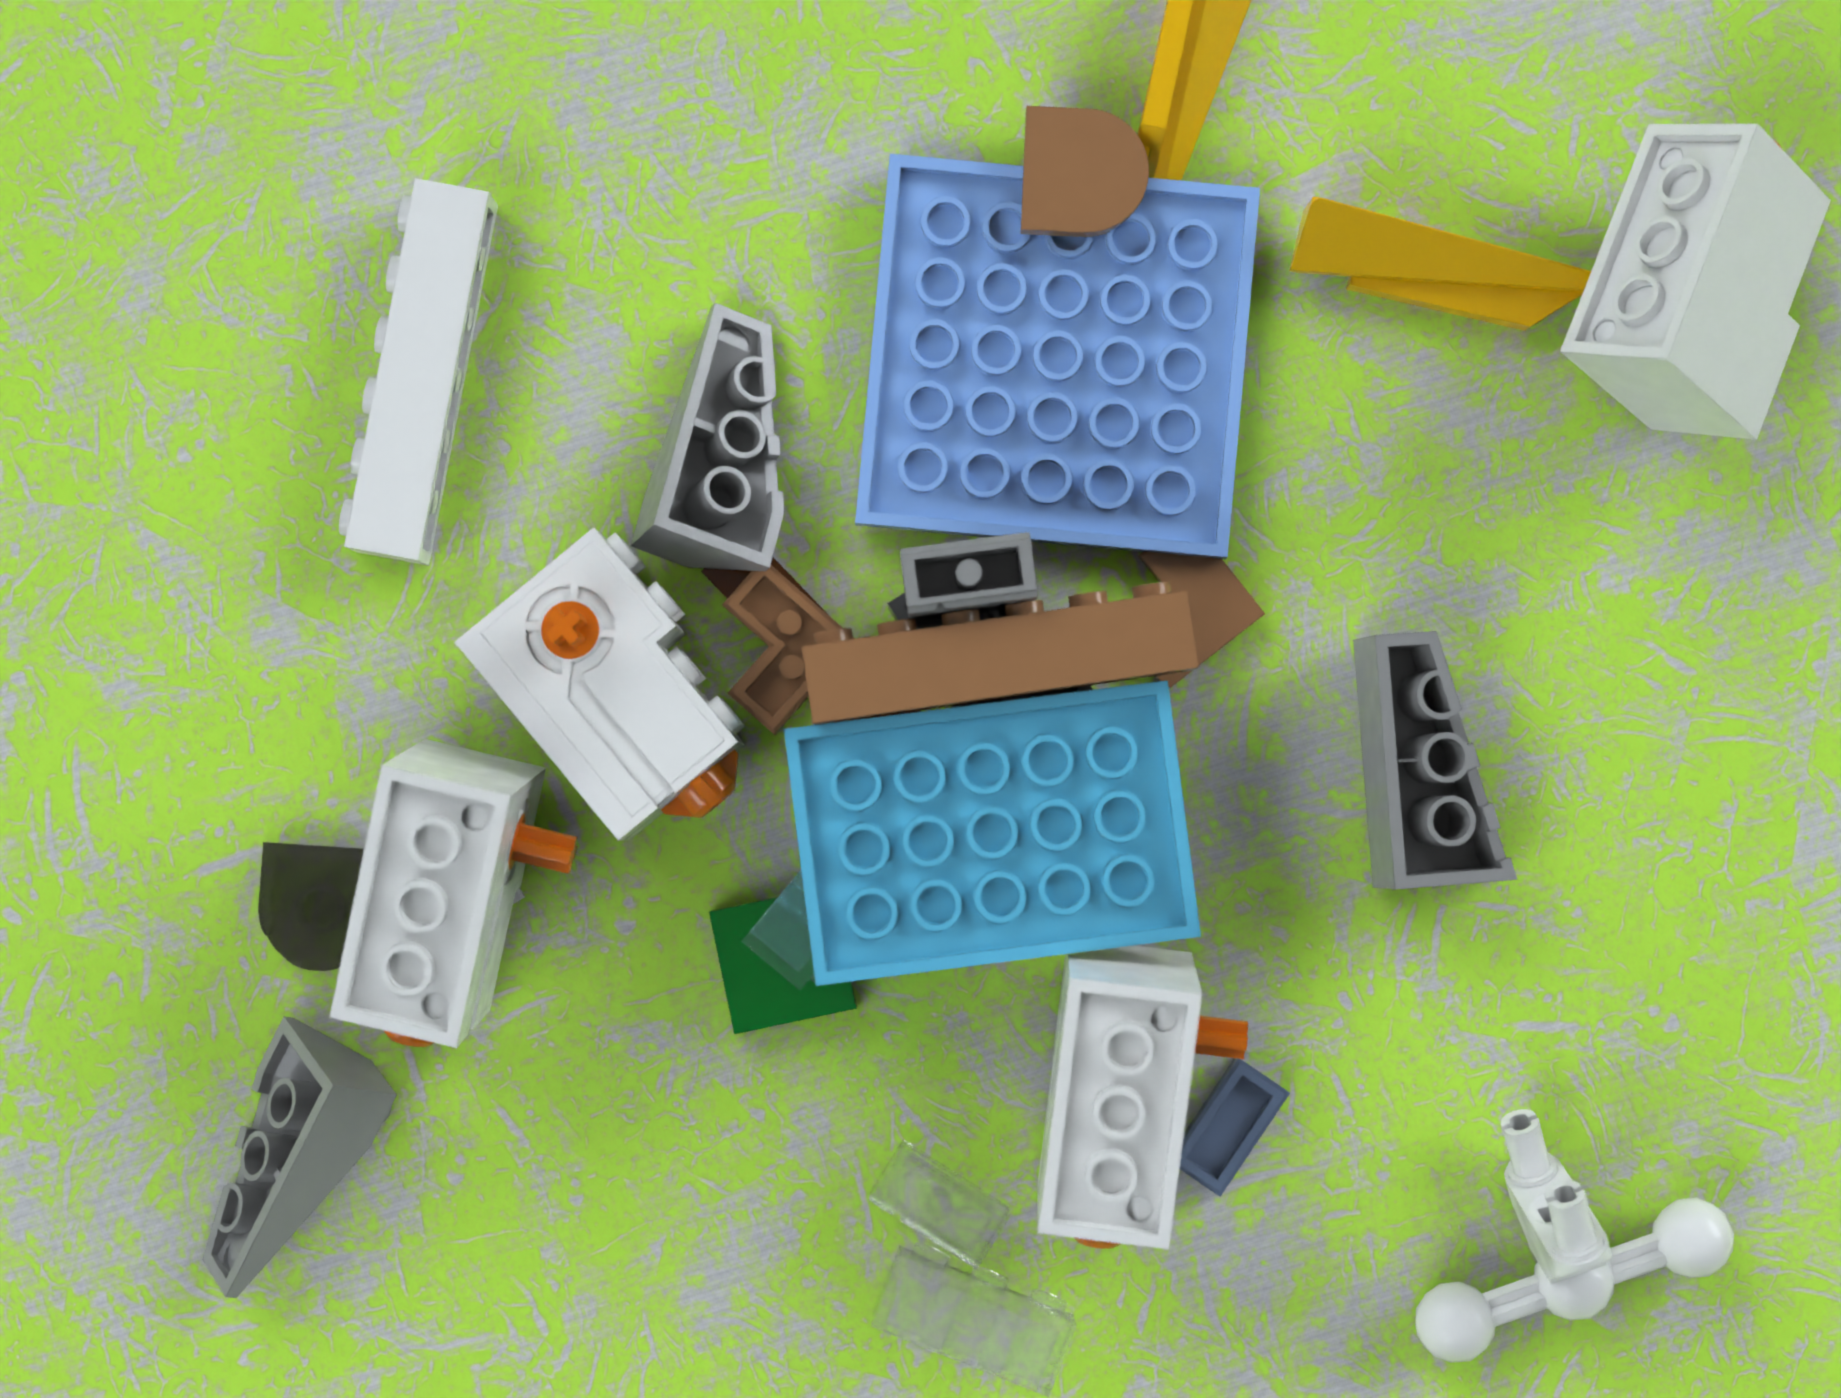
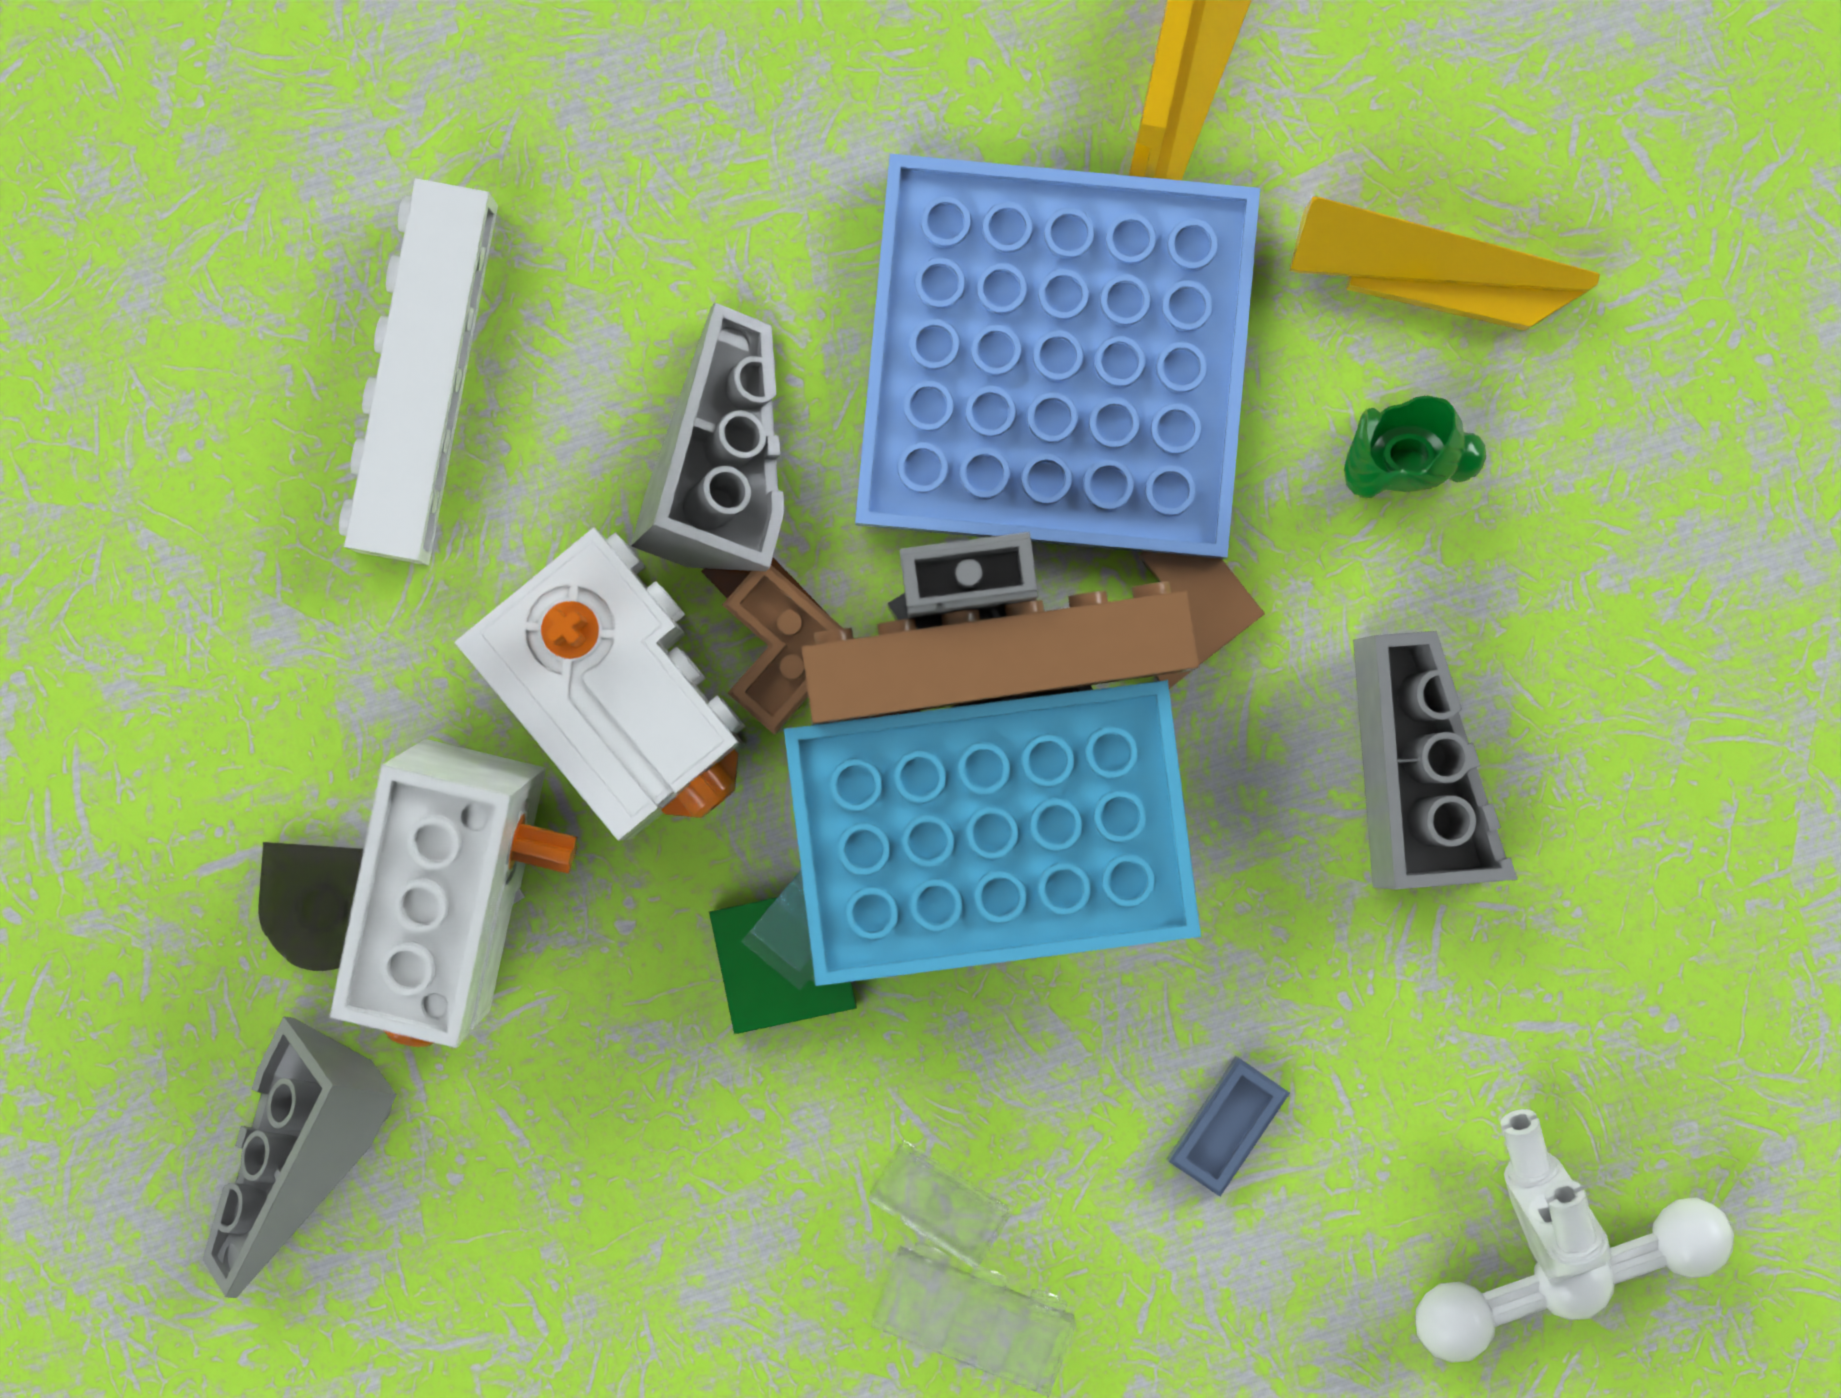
(1079, 172): medium nougat tile -> none
(1123, 1093): white piece -> none
(1411, 448): none -> green hair
(1699, 279): white piece -> none

